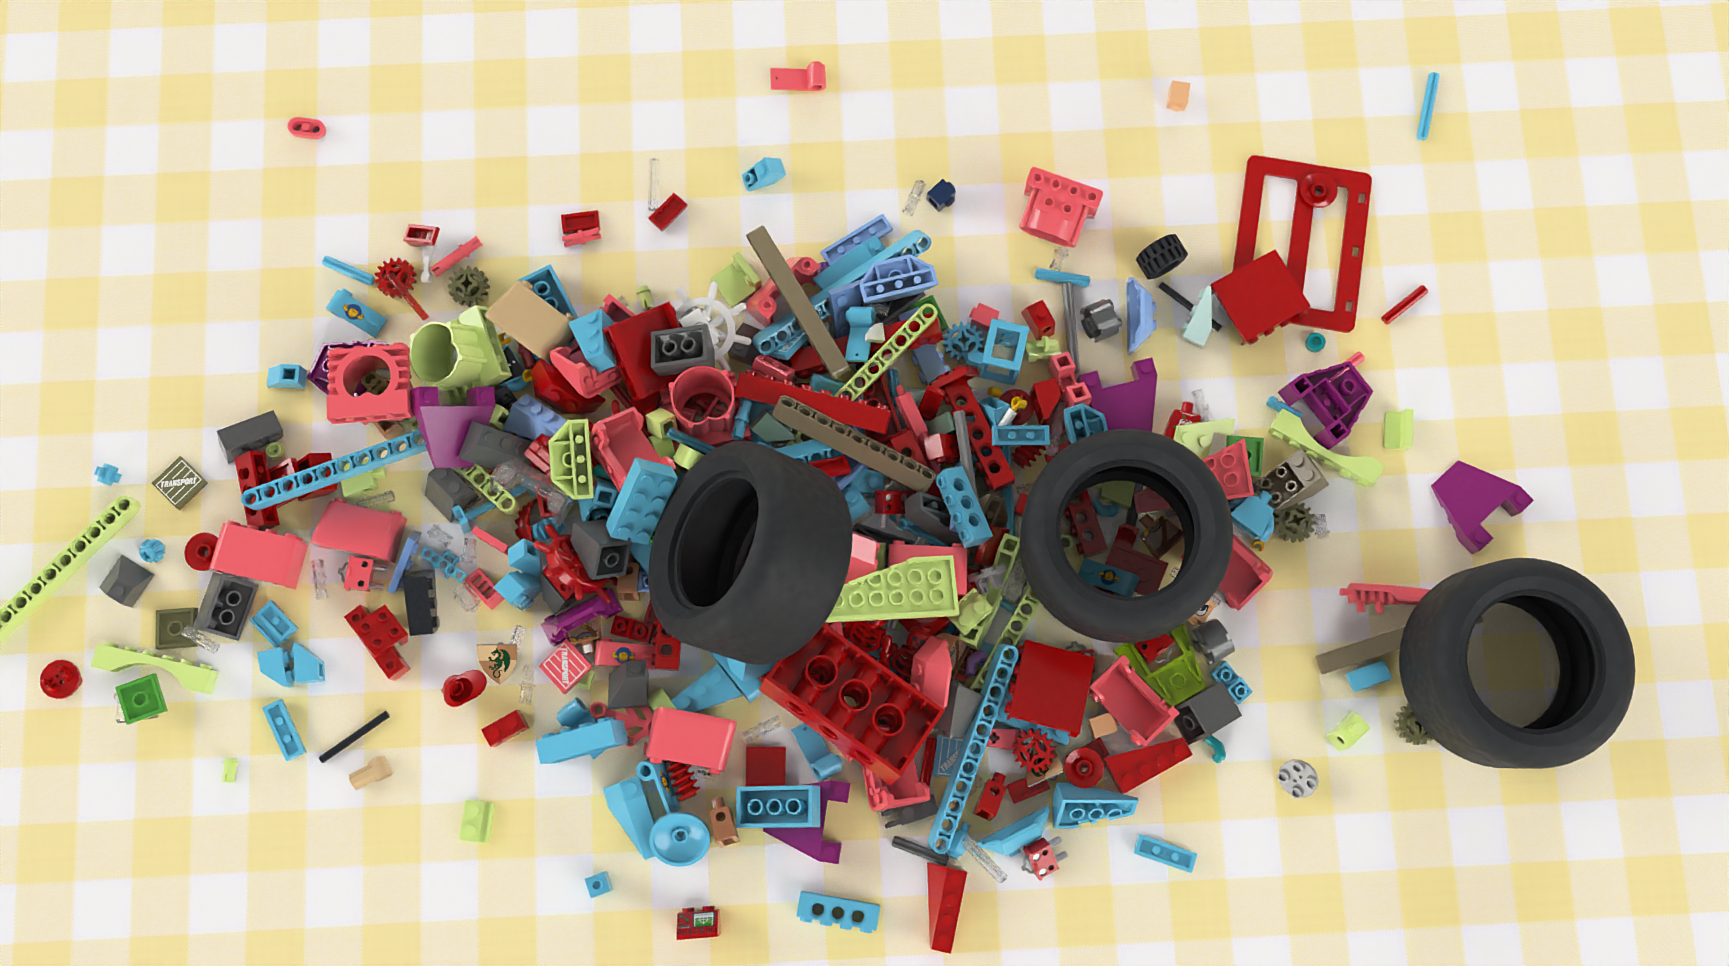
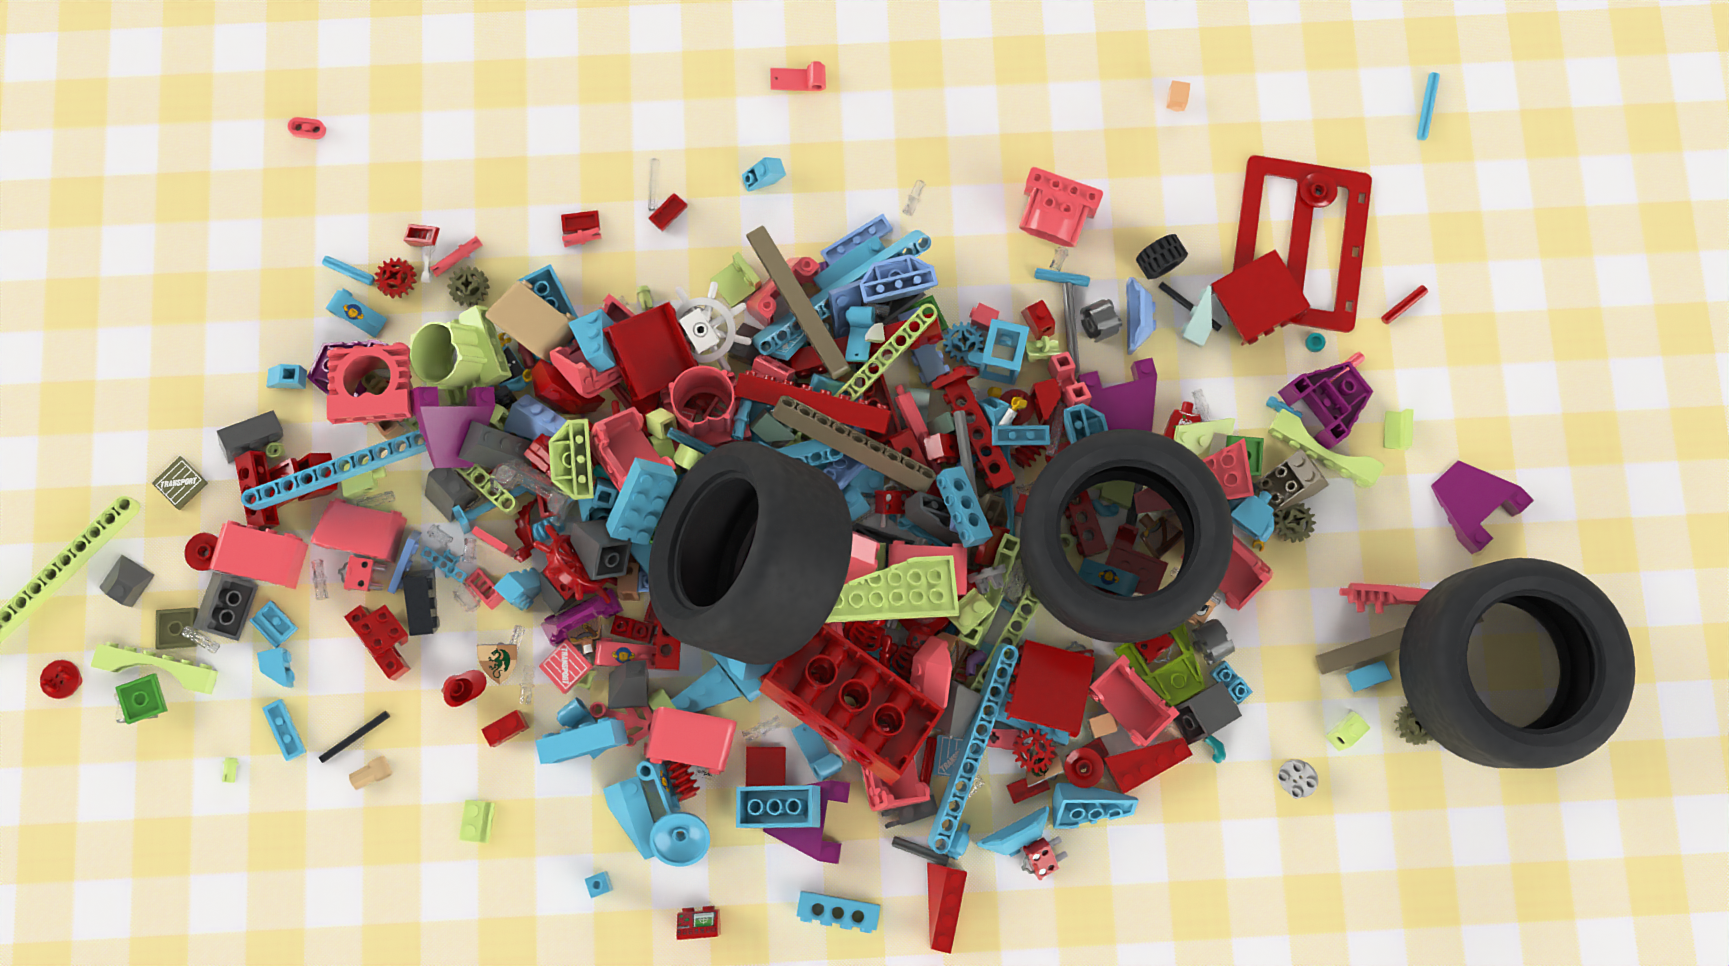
(107, 474): medium azure gear -> none
(152, 550): medium azure gear -> none
(307, 666): medium azure slope -> none
(408, 297): clear red bar -> none
(525, 557): medium azure slope -> none
(681, 349): dark grey slope -> none
(725, 830): nougat torso -> none
(833, 466): red tile -> none
(893, 382): medium azure axle -> none
(931, 402): red tile -> none
(941, 195): dark blue brick -> none
(984, 859): clear axle -> none
(988, 804): red torso -> none
(1165, 853): medium azure plate -> none
(1321, 526): clear pin -> none

